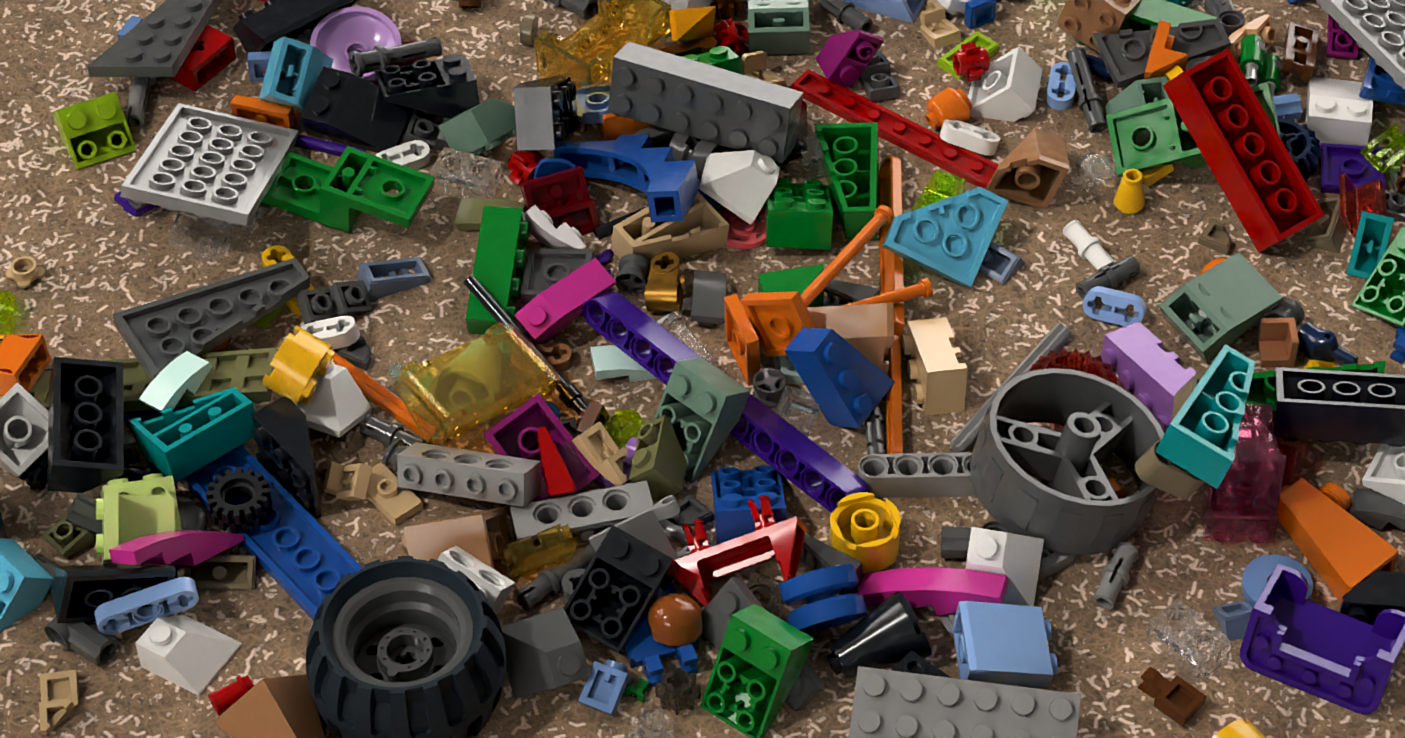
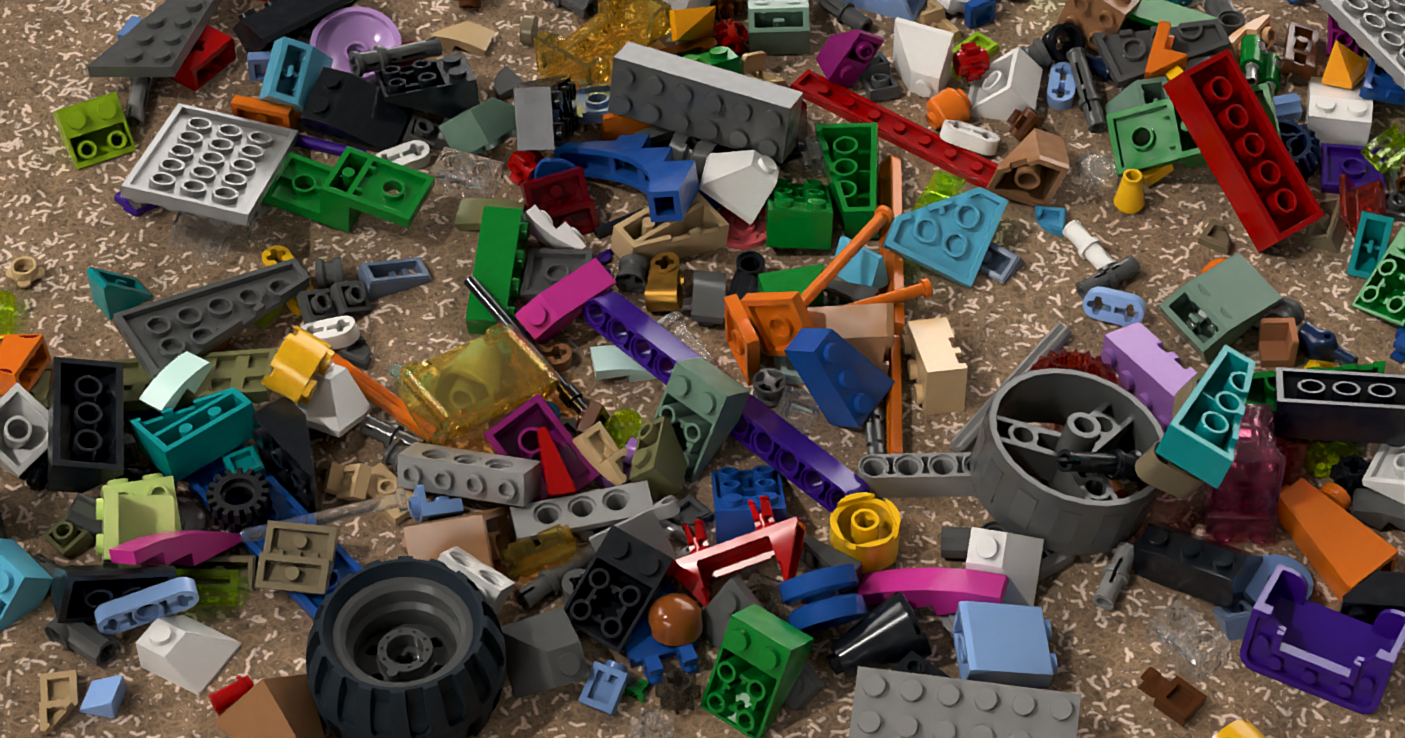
(104, 696): none -> light blue slope
(115, 291): none -> teal slope
(232, 589): none -> clear neon green tile
(244, 458): none -> teal tile
(297, 557): none -> dark tan slope
(328, 272): none -> dark grey wheel
(395, 500): none -> clear bar
(435, 509): none -> medium blue bracket
(466, 36): none -> tan slope
(504, 83): none -> dark grey tile
(745, 279): none -> black piece
(864, 268): none -> medium azure slope
(922, 56): none -> white slope
(1025, 122): none -> reddish brown gear
(1038, 52): none -> dark grey wheel
(1051, 218): none -> dark azure tile
(1069, 37): none -> black piece
(1113, 463): none -> black pin
(1194, 564): none -> black slope
(1322, 450): none -> clear neon green beam
(1344, 67): none -> light orange slope
(1349, 473): none -> black gear

